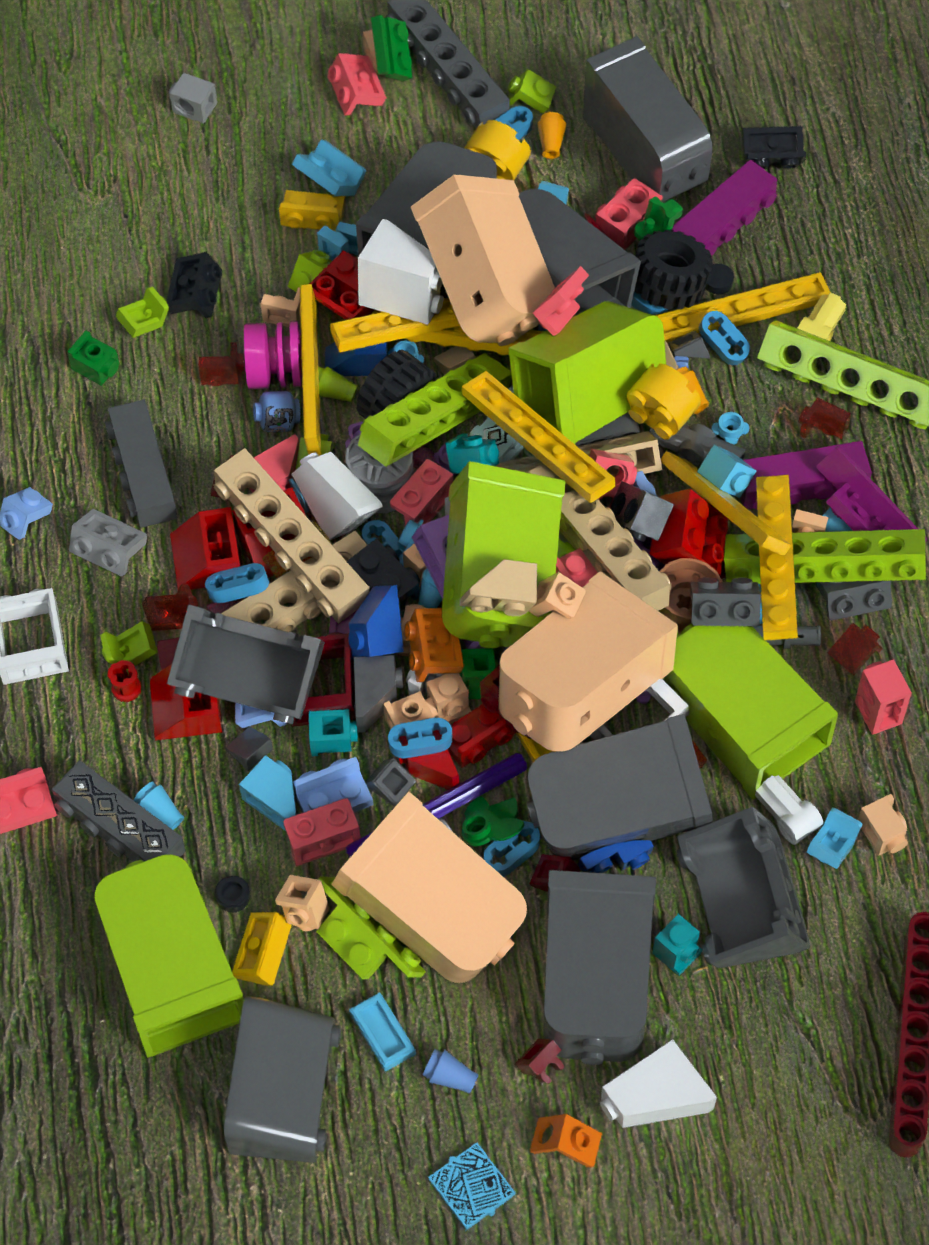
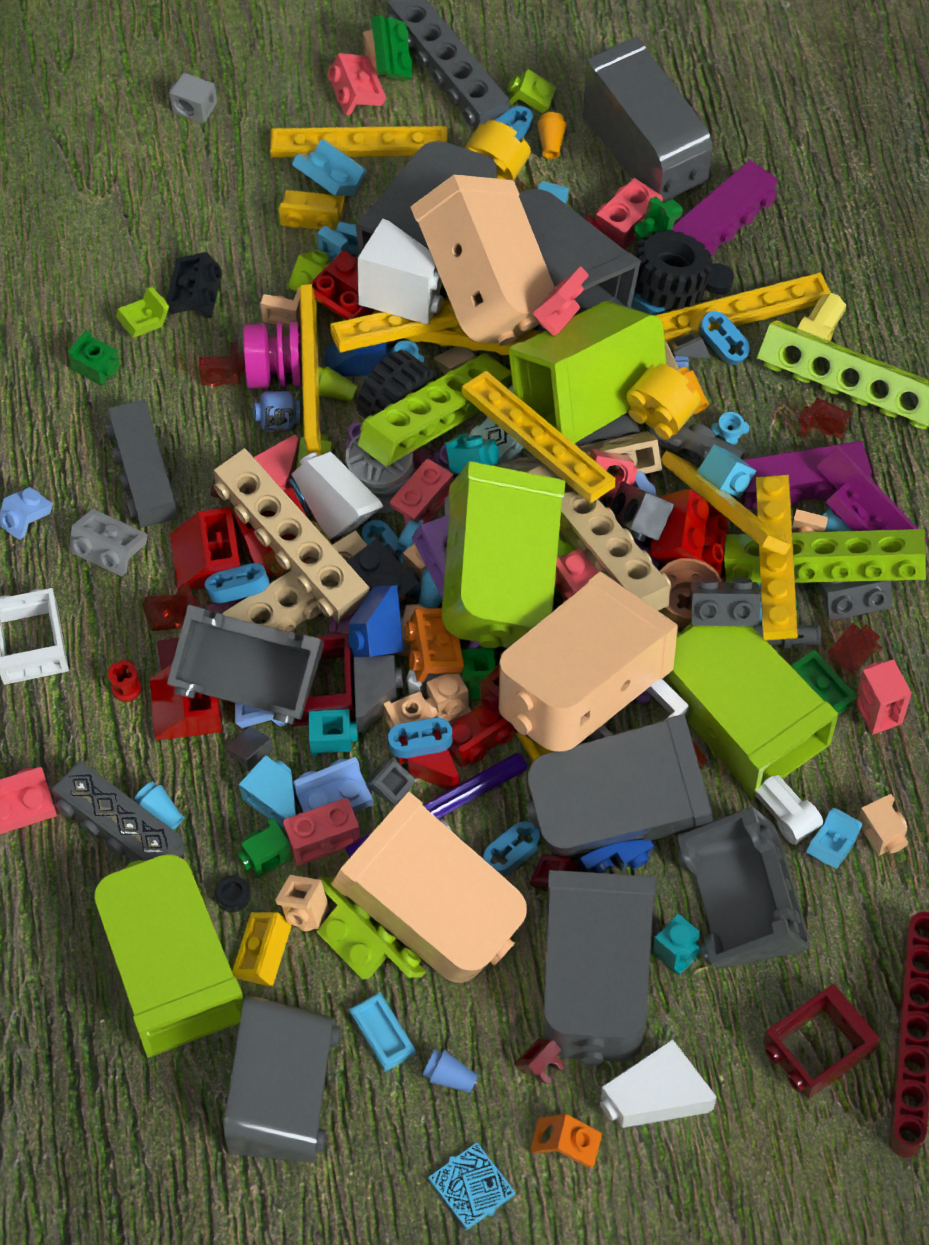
(132, 645): lime bracket -> none
(265, 850): none -> green brick
(355, 140): none -> yellow tile
(490, 822): green plate -> none
(505, 588): tan slope -> none
(558, 594): light nougat bracket -> none
(774, 146): black bracket -> none
(825, 681): none -> green plate
(845, 1018): none -> dark red window

